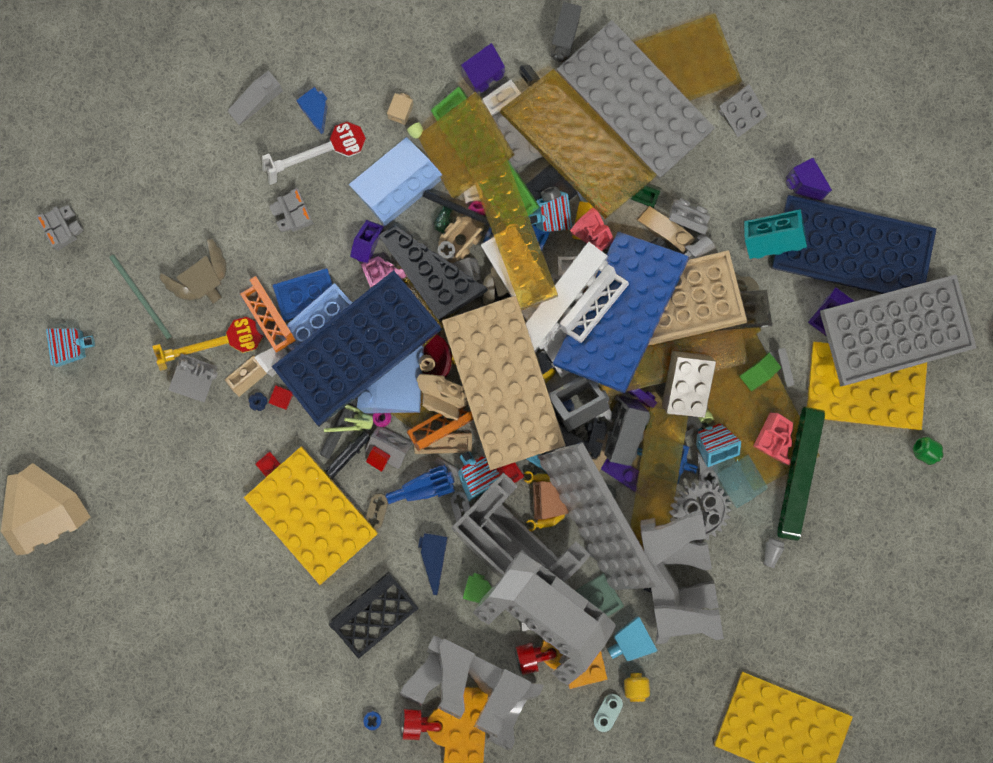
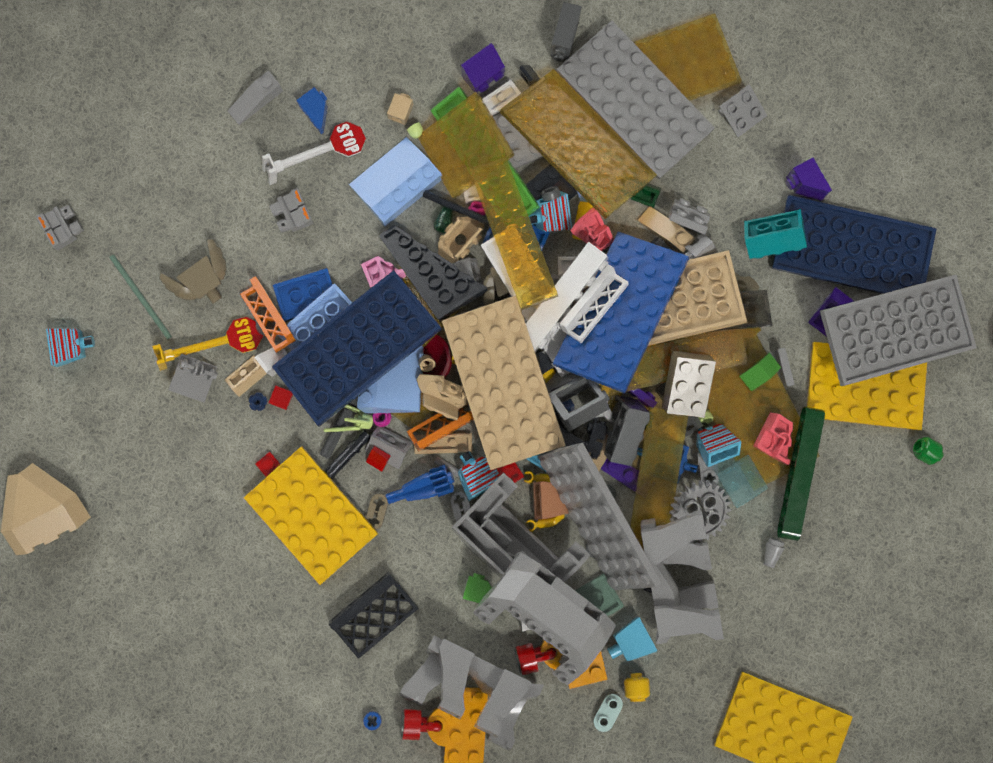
(366, 241): dark purple slope -> none
(433, 557): dark blue slope -> none
(450, 246): light grey bush -> none

